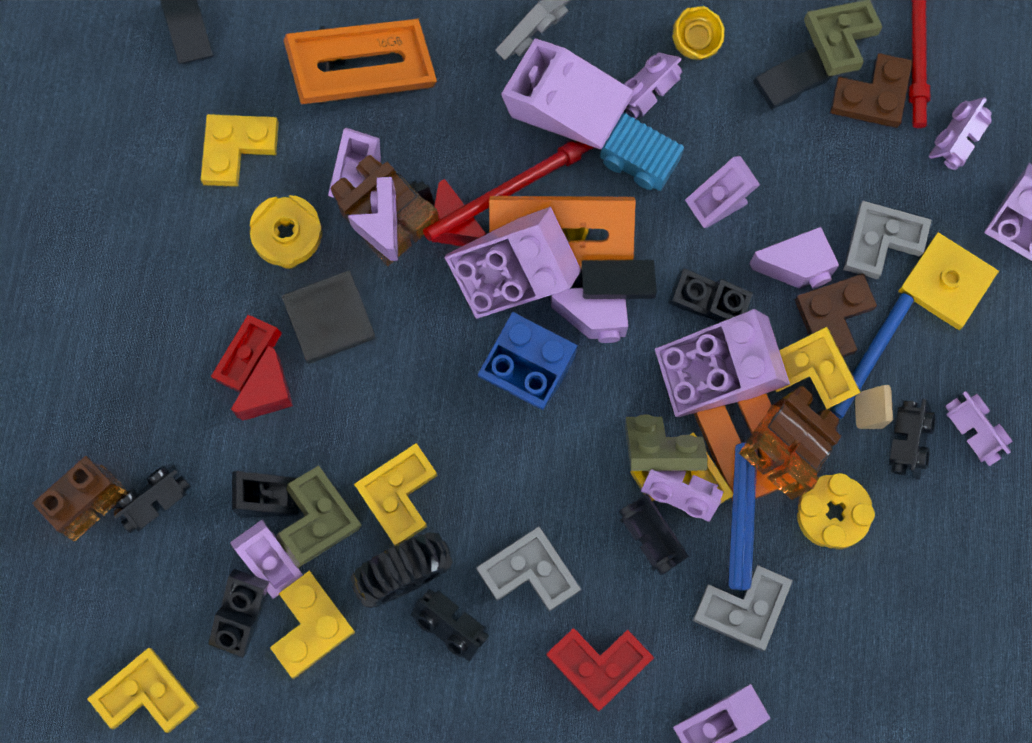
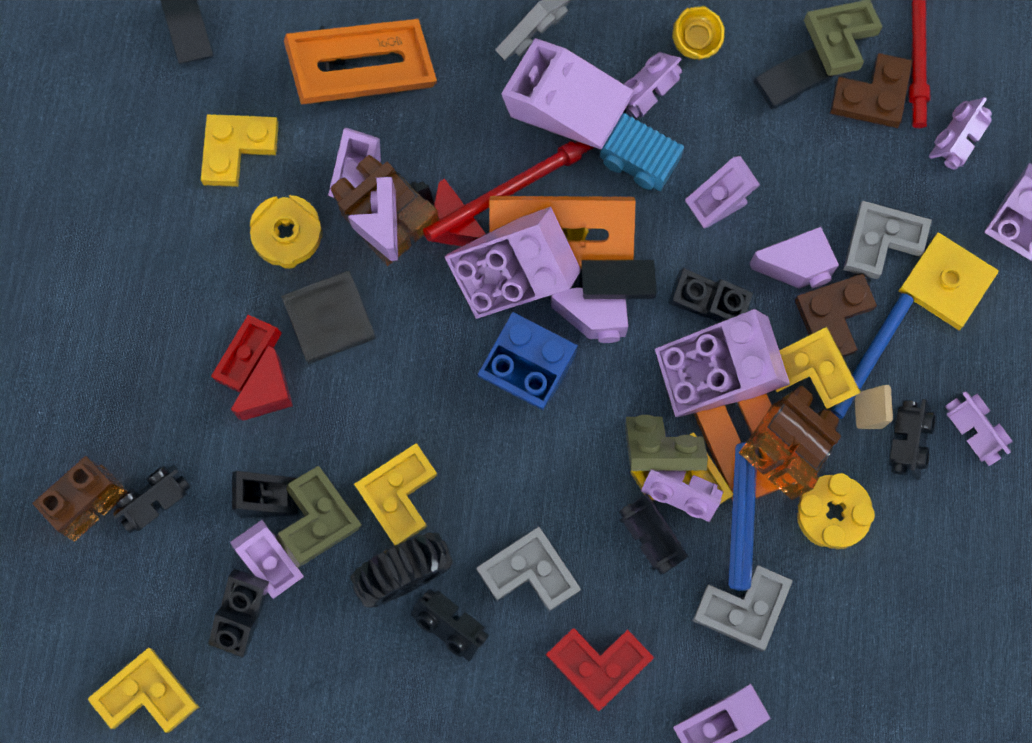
(320, 626): yellow plate -> none

